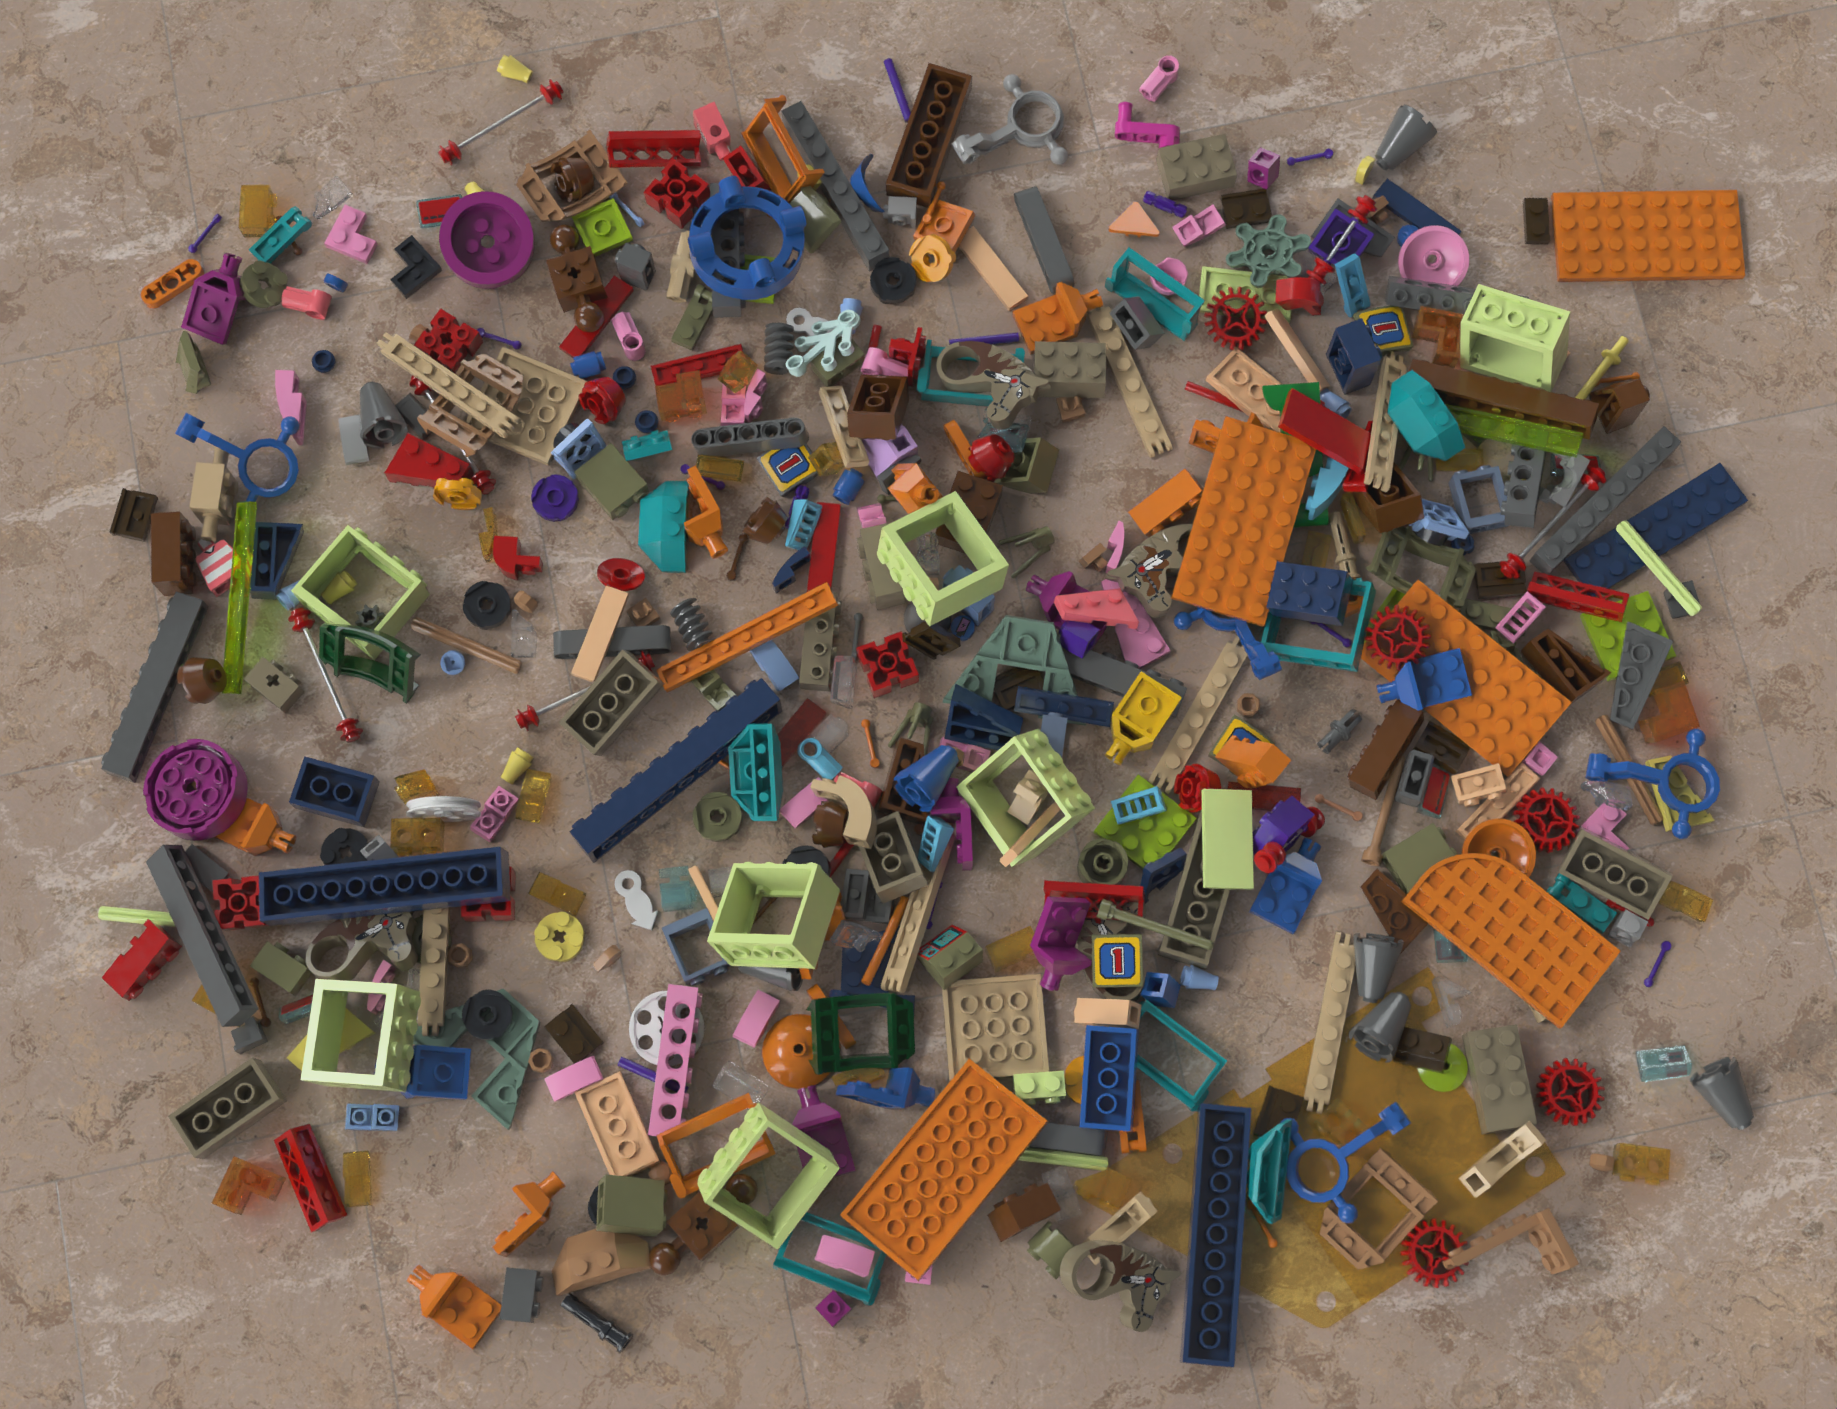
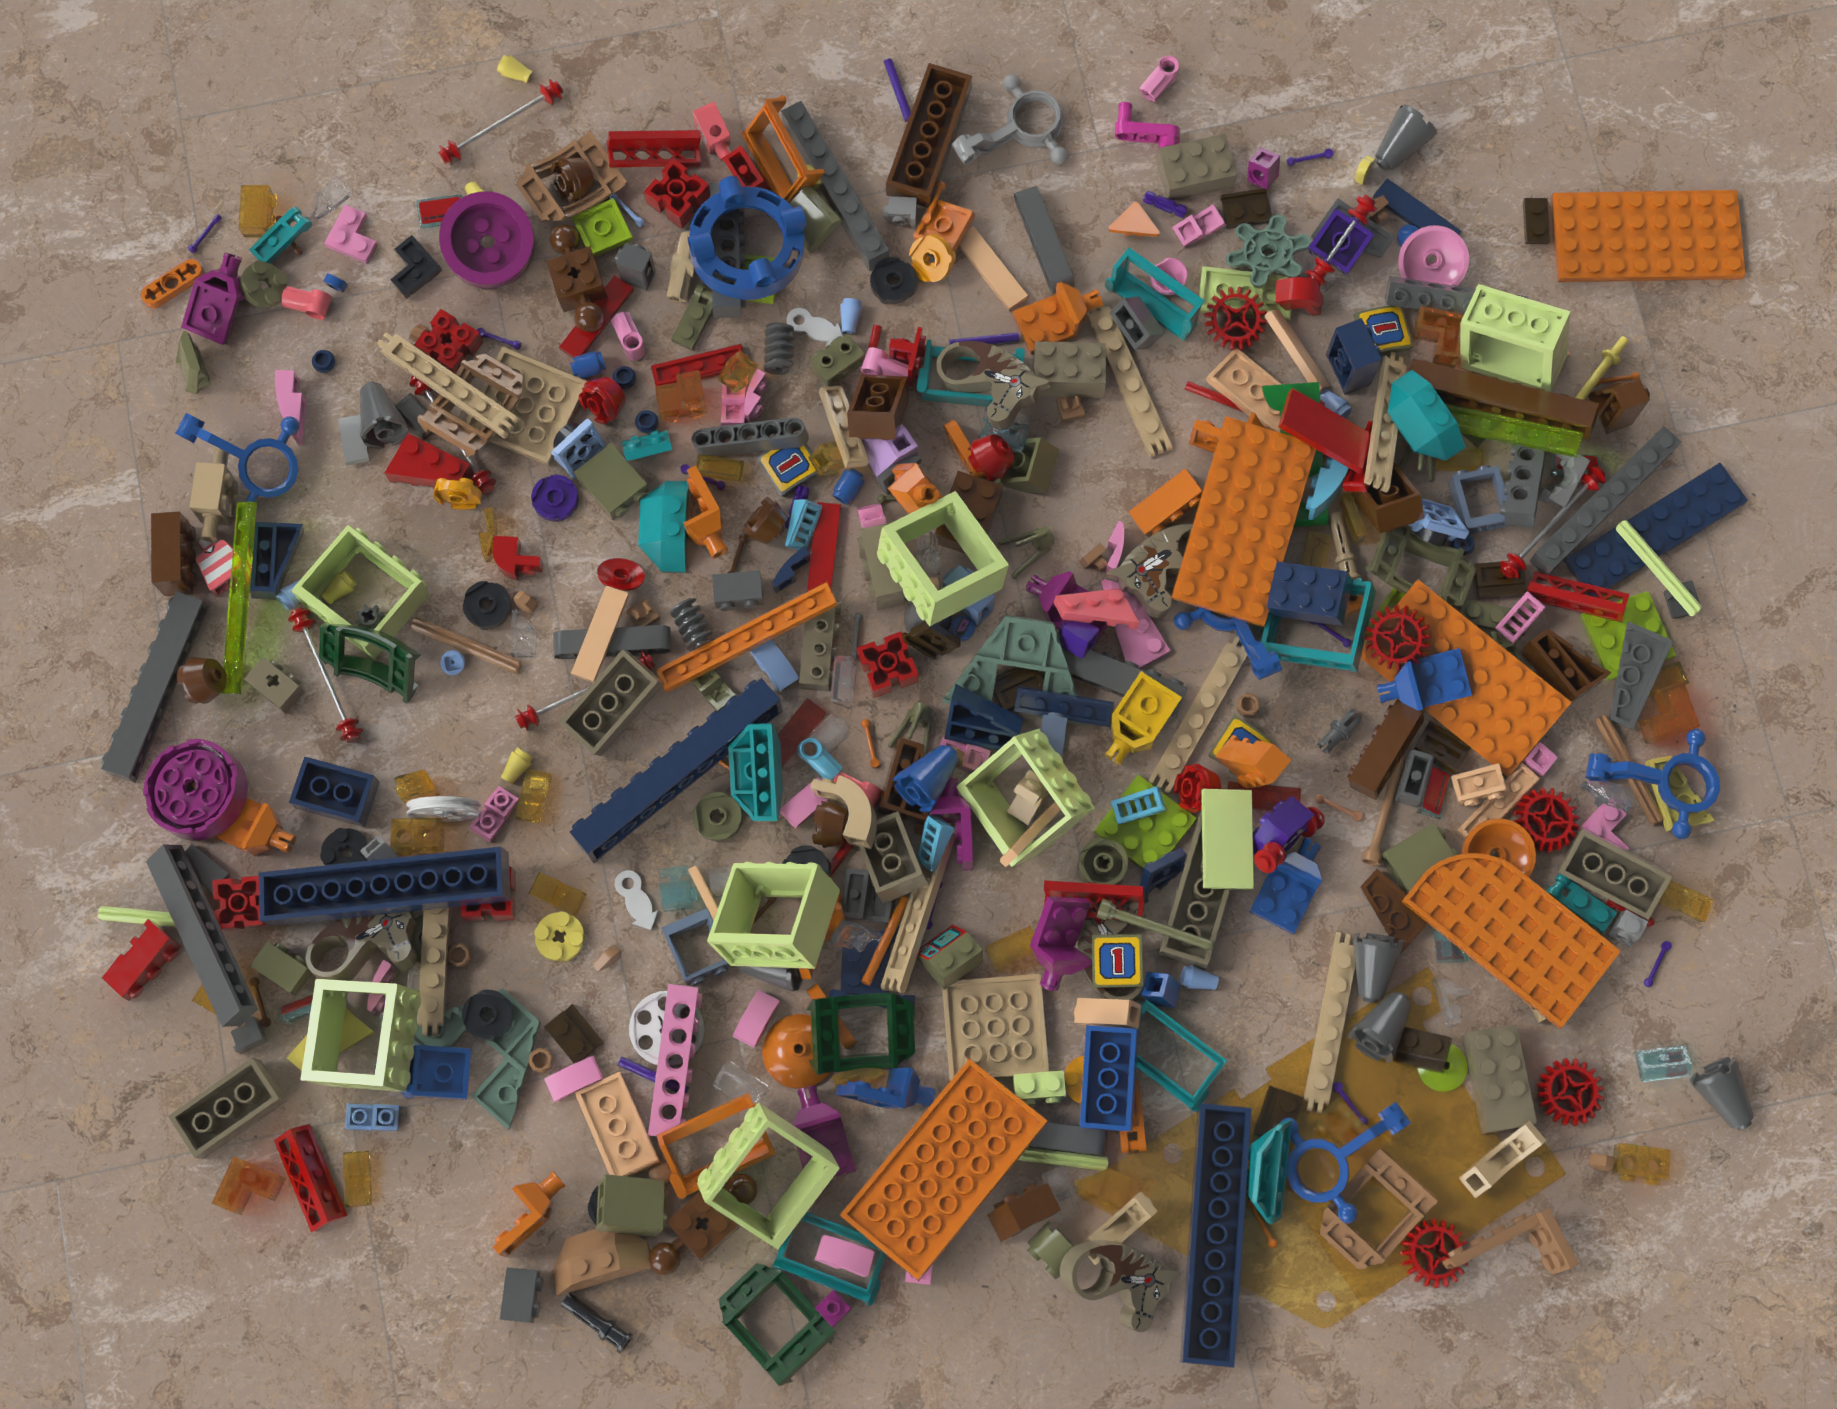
(133, 515): dark brown plate -> none
(456, 1304): orange plate -> none
(738, 590): none -> dark grey brick
(800, 1347): none -> dark green wedge
(845, 324): light aqua plant -> none
(860, 187): blue piece -> none
(1337, 1087): none -> dark purple hinge
(1352, 284): dark azure plate -> none

